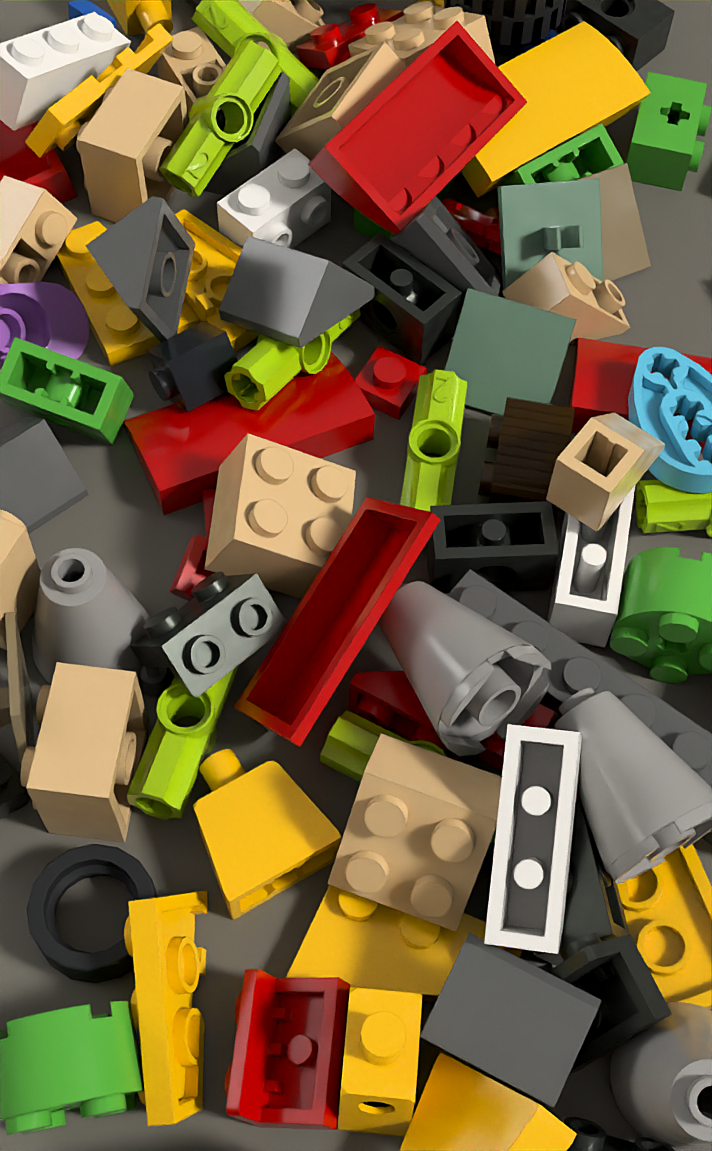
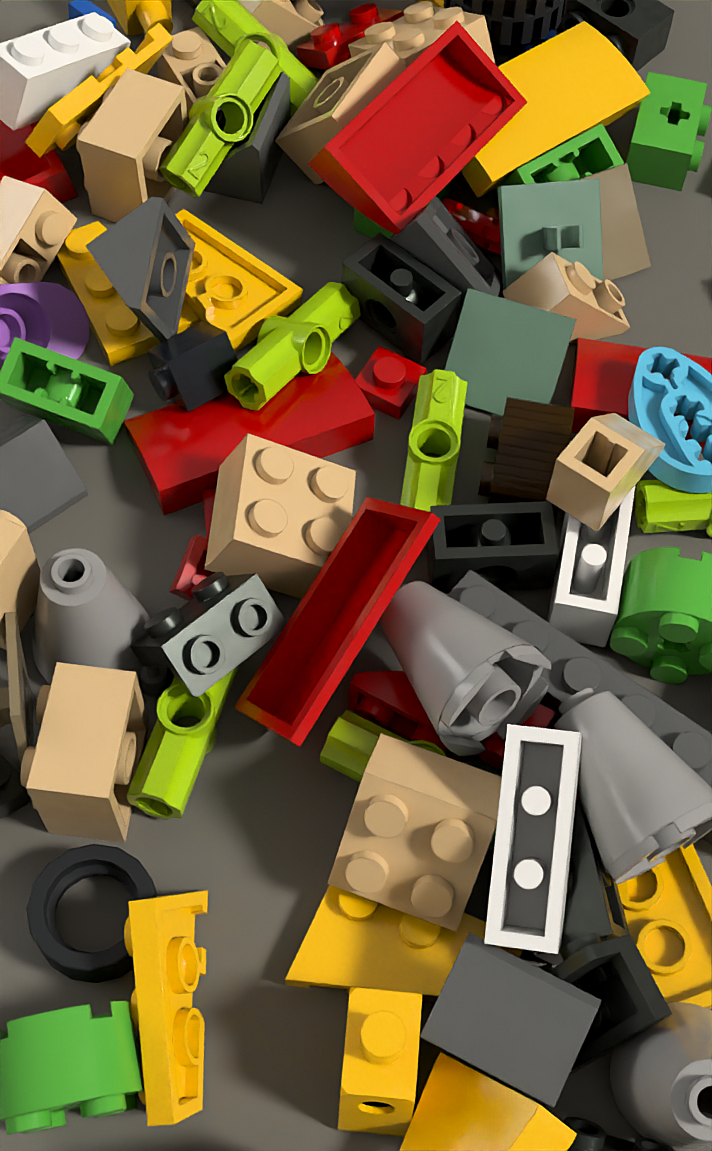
(259, 831): yellow torso -> none
(277, 204): white brick -> none
(288, 1051): red bracket -> none
(290, 293): dark grey slope -> none

